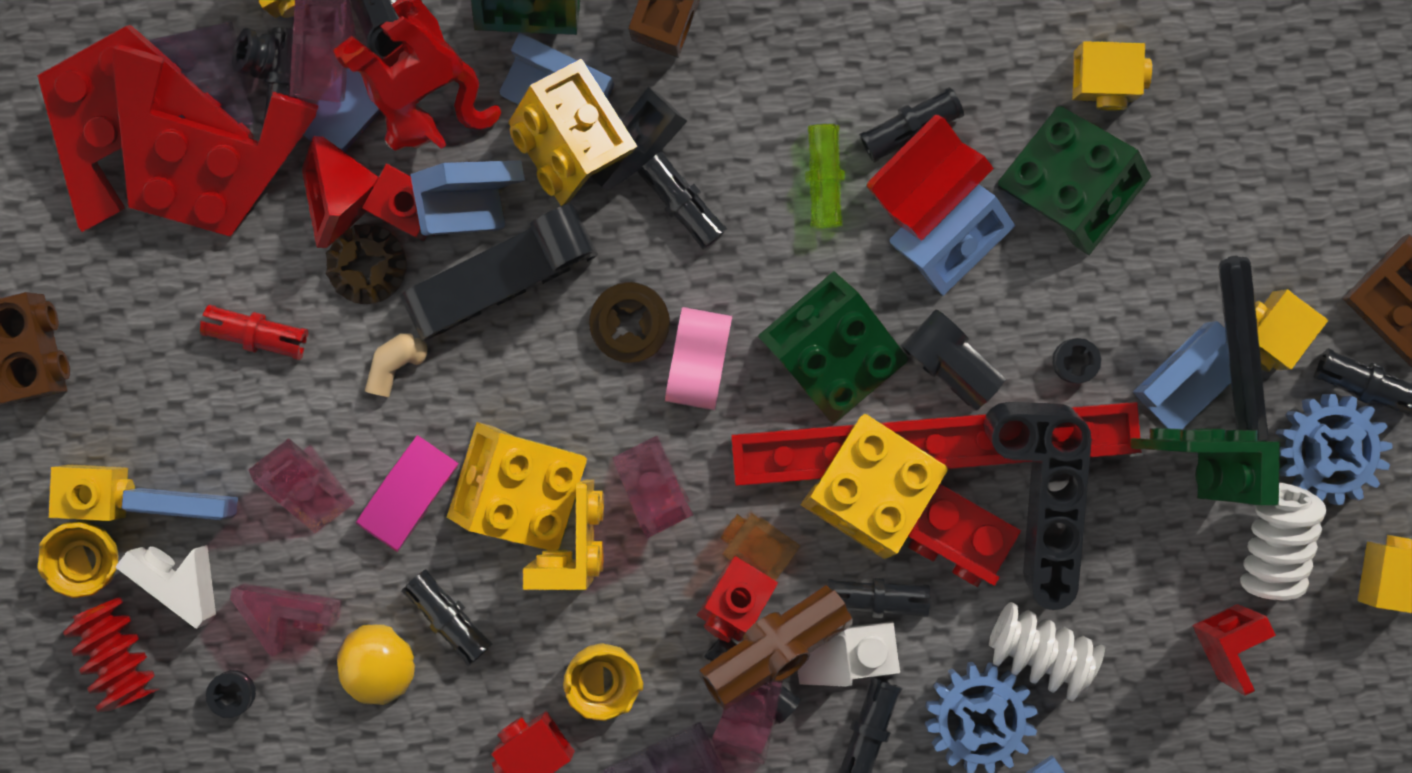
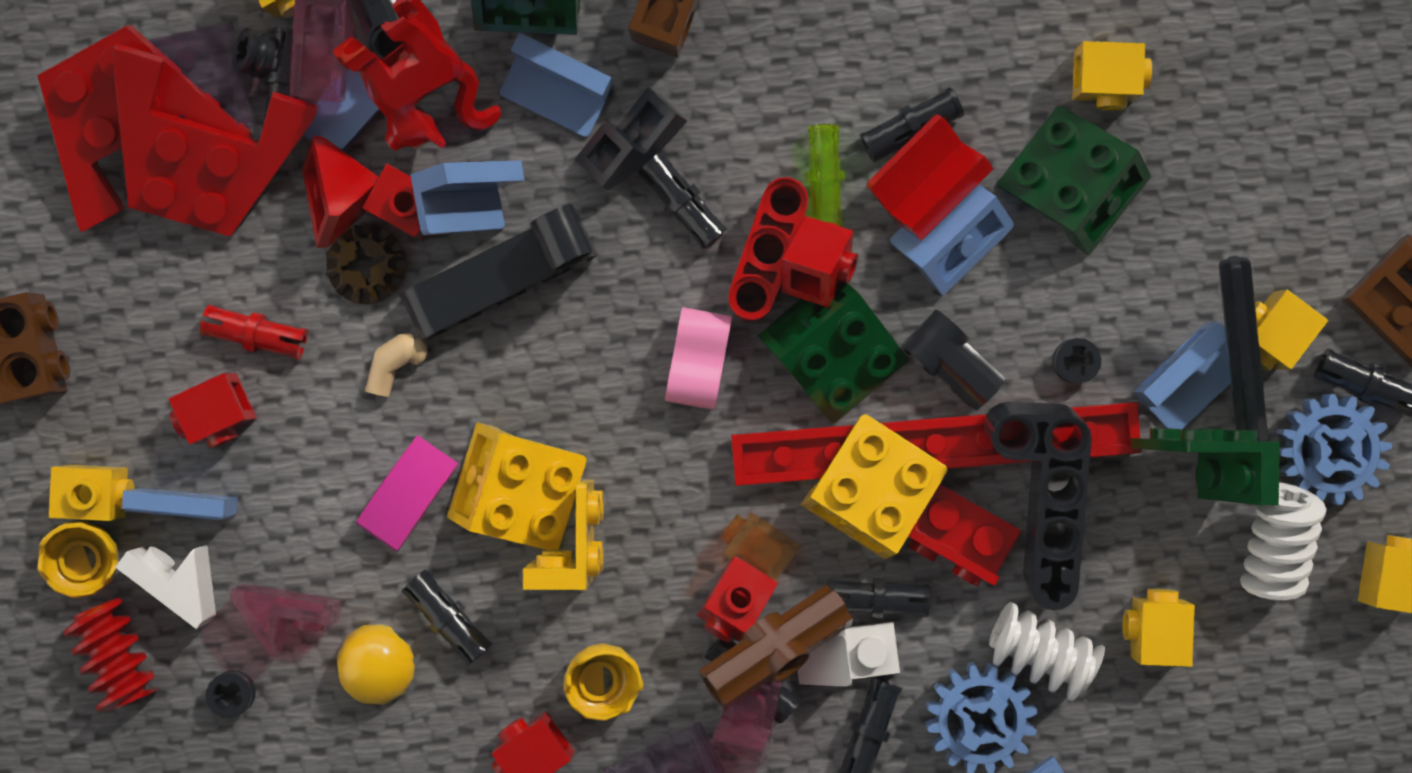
(211, 411): none -> red brick
(301, 484): clear pink slope -> none
(568, 130): yellow bracket -> none
(629, 297): dark brown gear -> none
(652, 487): clear pink slope -> none
(773, 225): none -> red beam
(818, 261): none -> red brick
(1160, 629): none -> yellow brick
(1228, 635): red panel -> none

